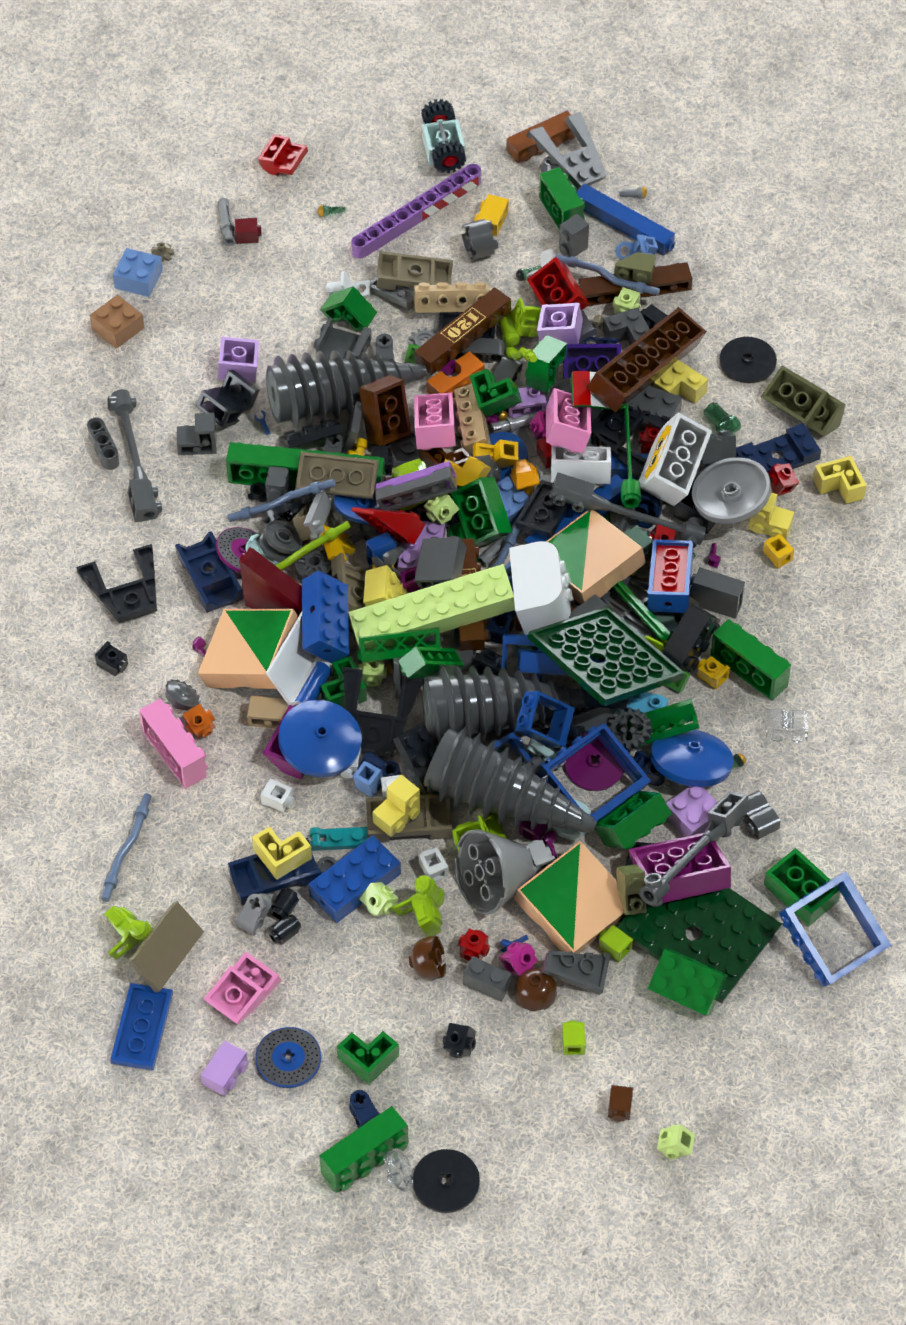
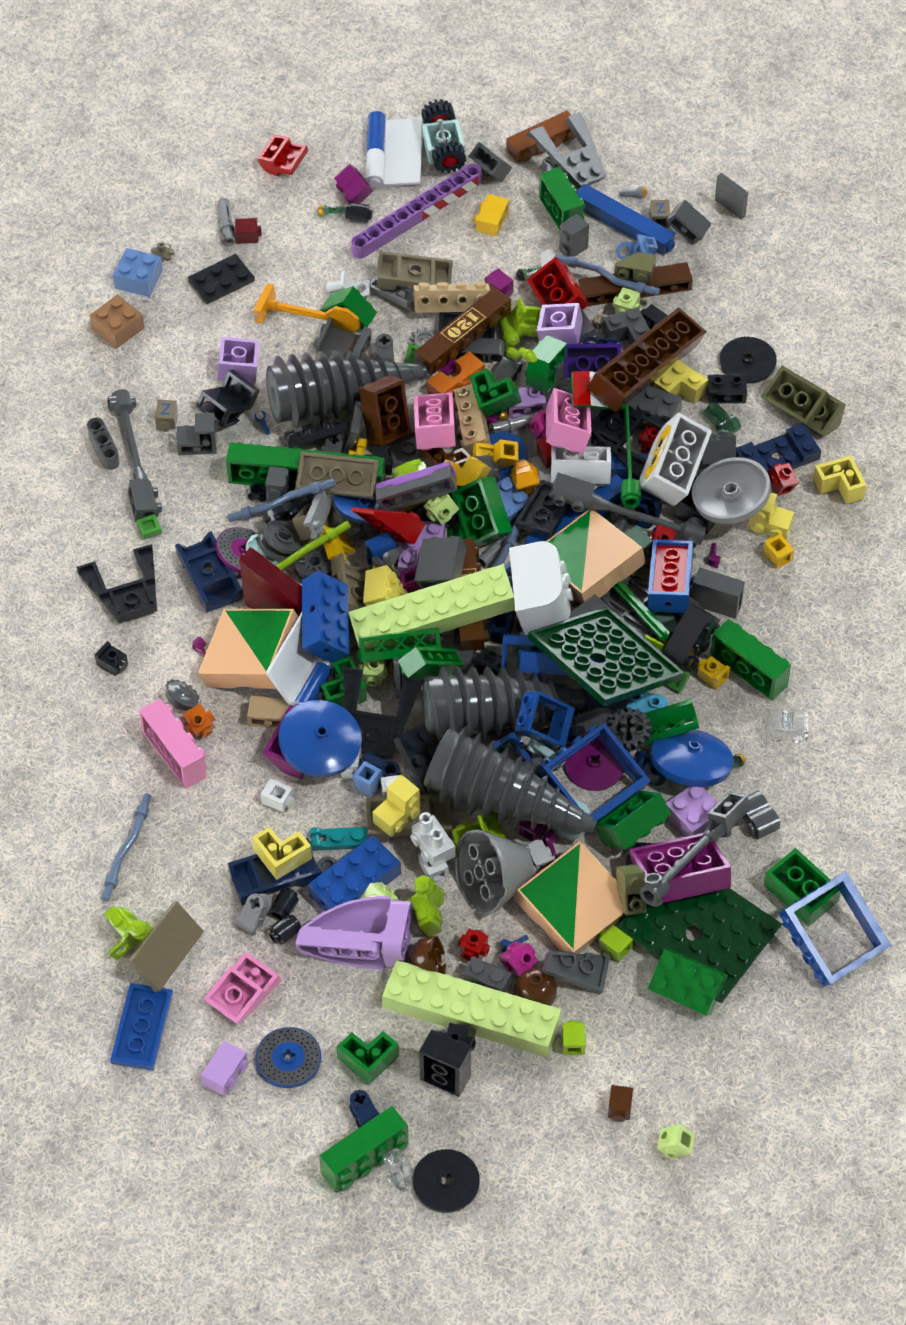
(149, 526): none -> bright green plate
(166, 414): none -> dark tan brick
(221, 278): none -> black plate
(341, 317): none -> light orange piece
(353, 184): none -> magenta brick
(358, 212): none -> black brick
(360, 933): none -> lavender panel
(393, 151): none -> white door
(432, 840): none -> white brick
(445, 1062): none -> black brick
(479, 239): dark grey brick -> none
(486, 1010): none -> yellowish green brick
(490, 162): none -> dark grey brick
(500, 281): none -> magenta brick
(660, 212): none -> dark tan brick
(688, 222): none -> dark grey brick
(727, 388): none -> black brick
(731, 196): none -> dark grey tile

